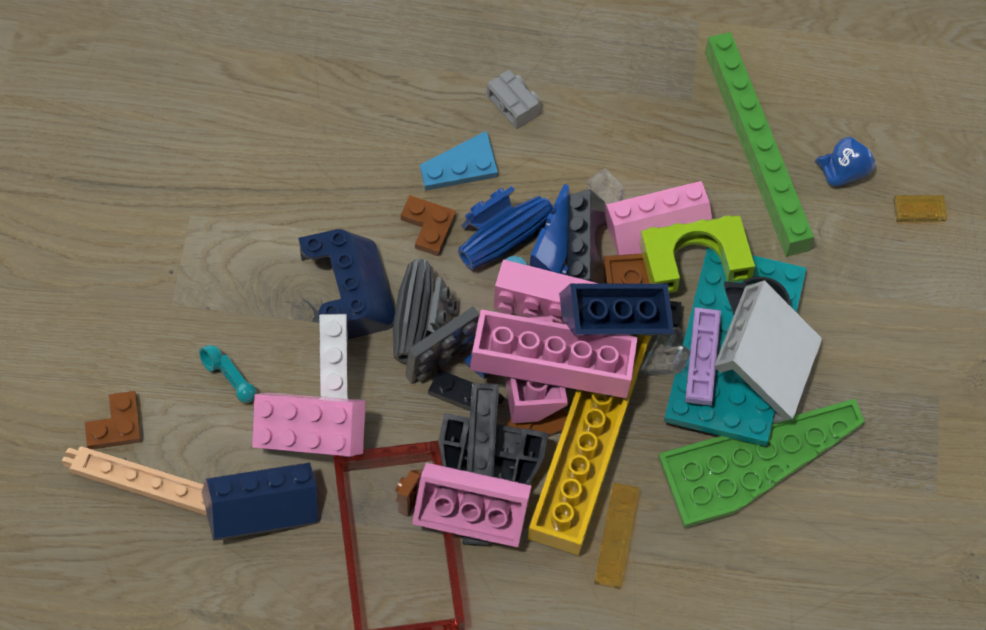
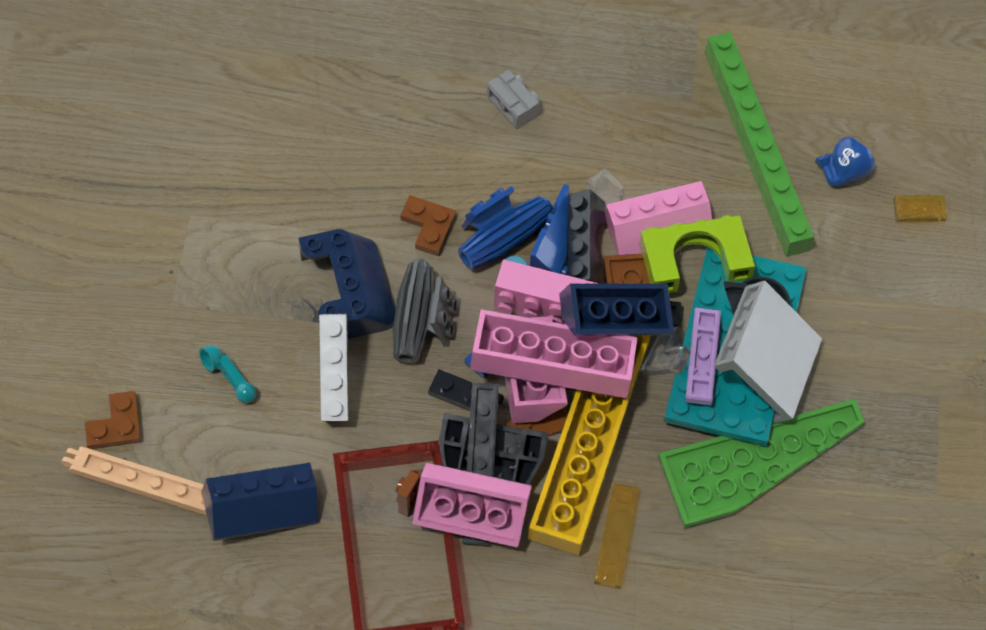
(308, 424): bright pink brick -> none
(442, 345): dark grey plate -> none
(460, 165): dark azure wing -> none

